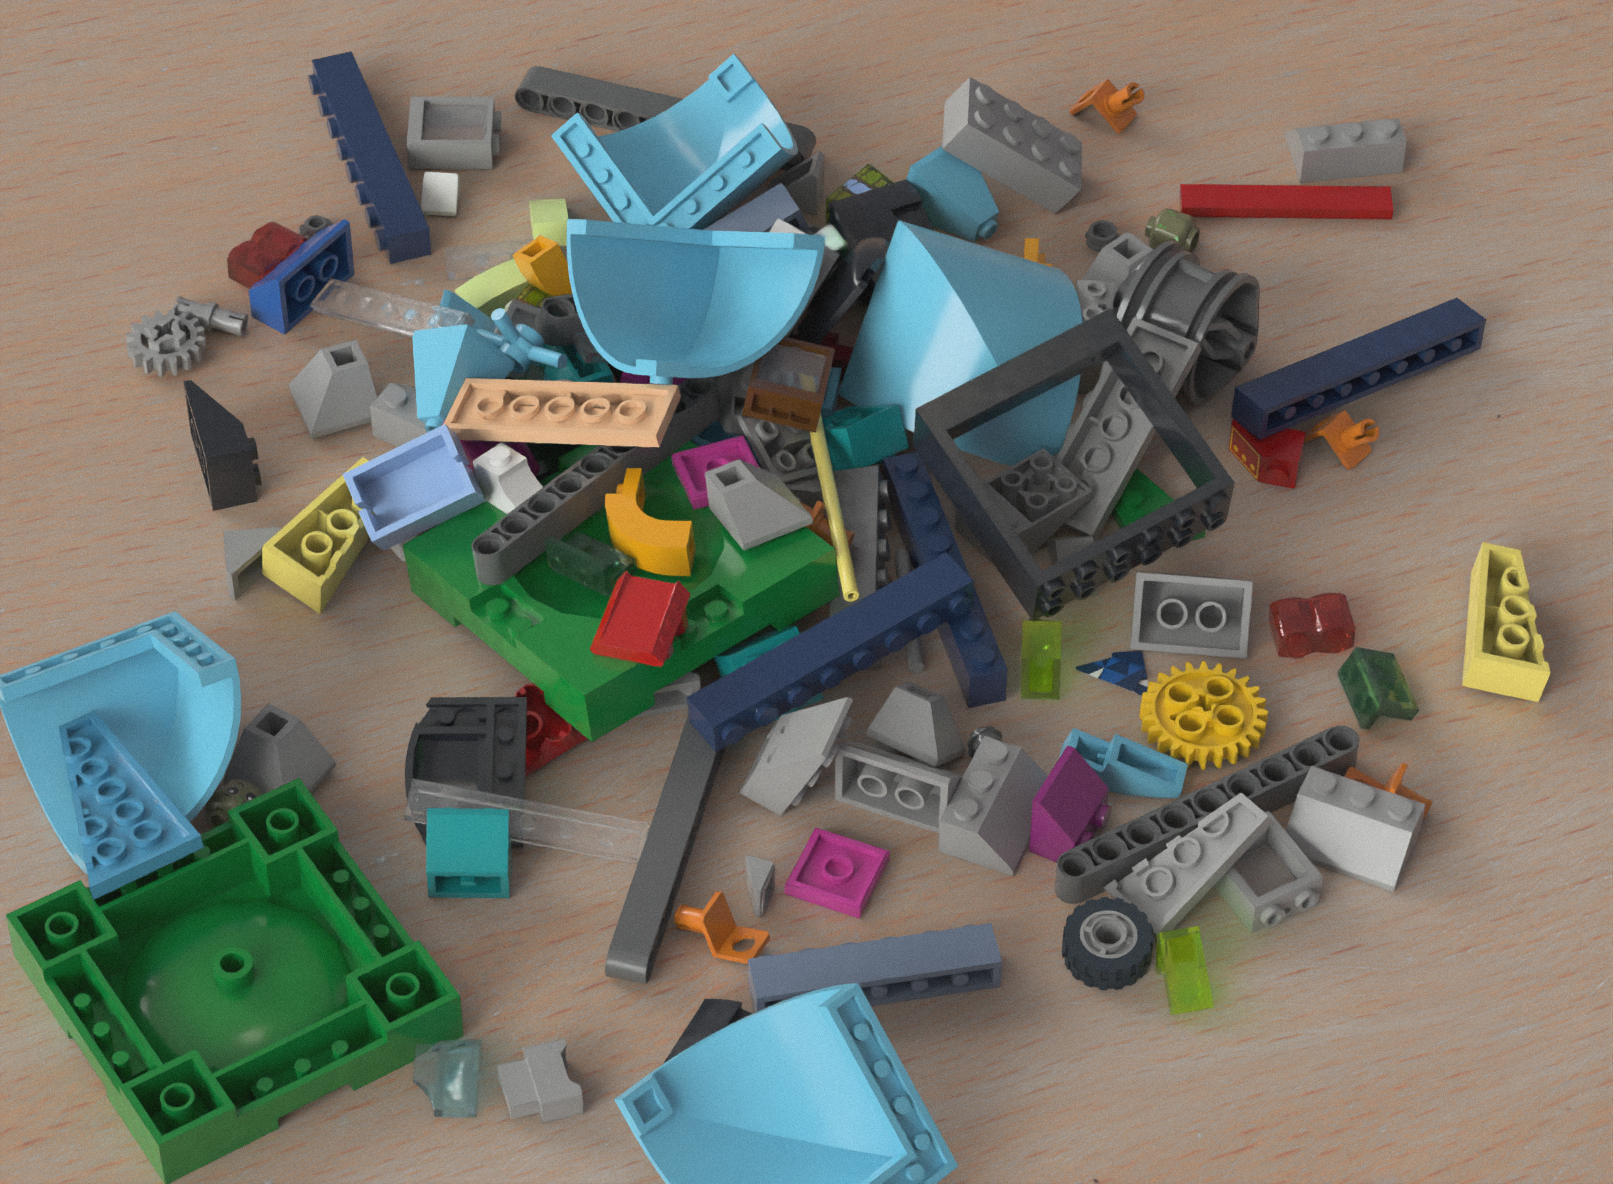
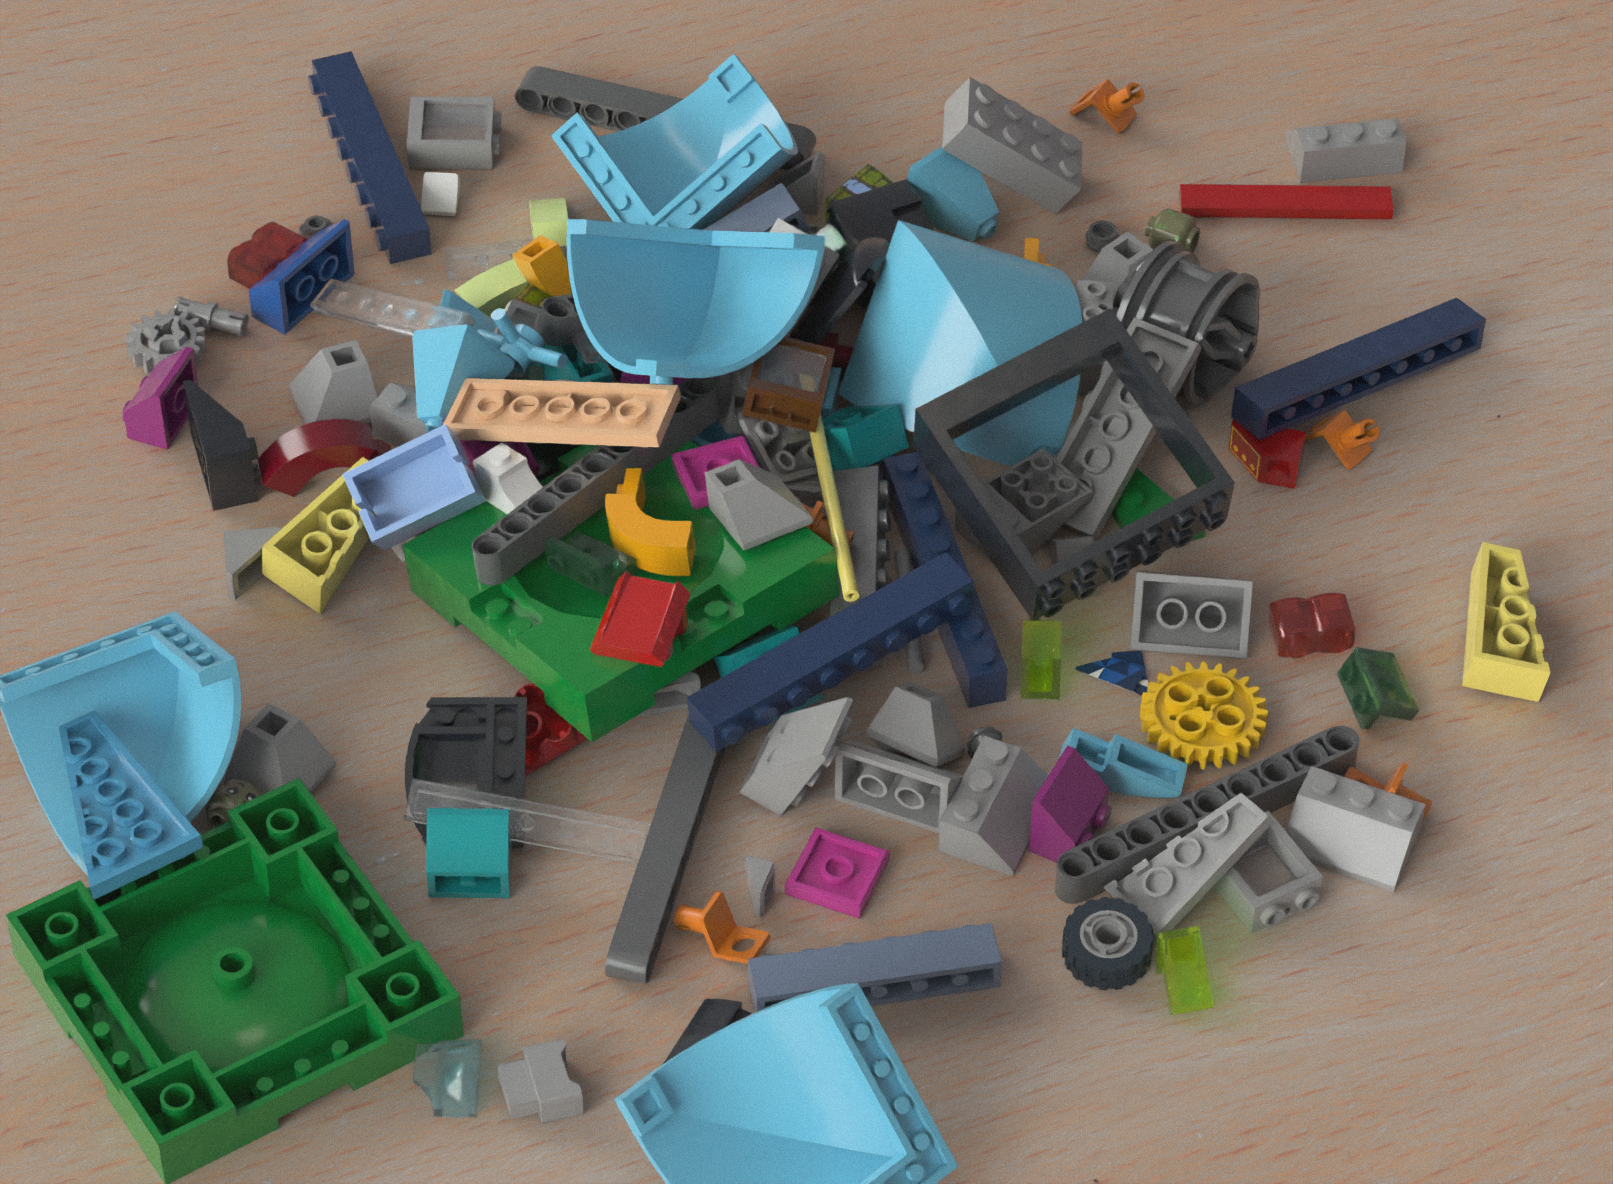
(160, 404): none -> magenta slope
(316, 448): none -> dark red arch

